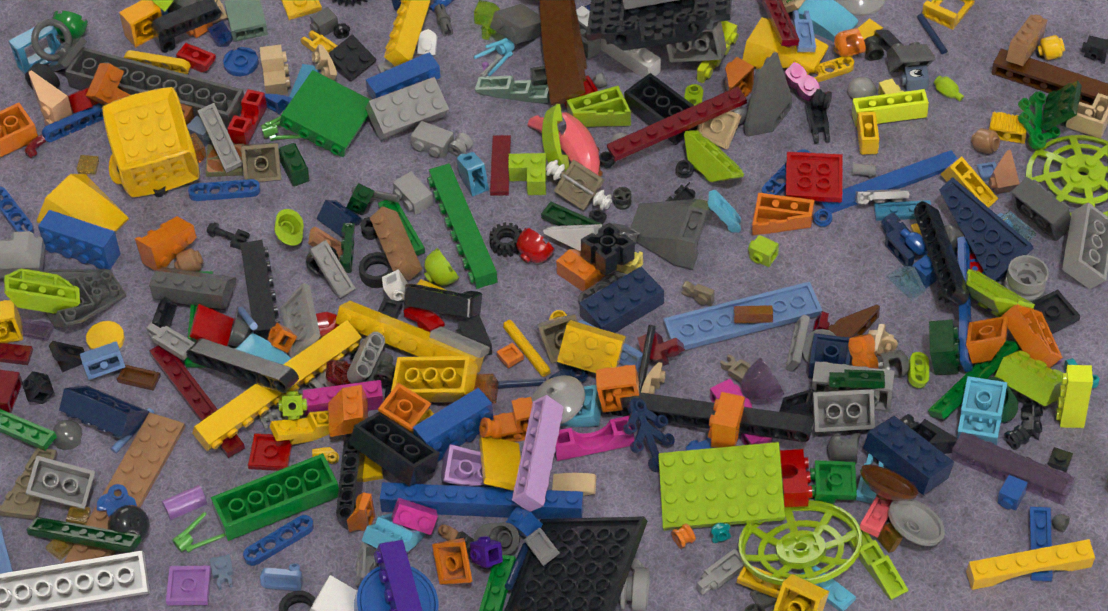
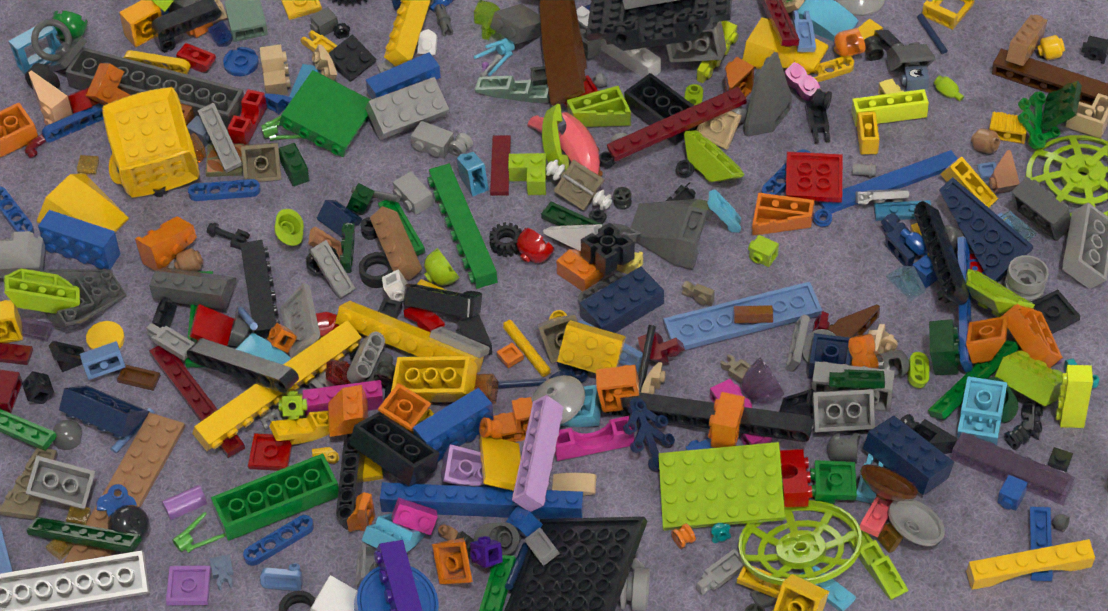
(861, 87): light grey hair -> none

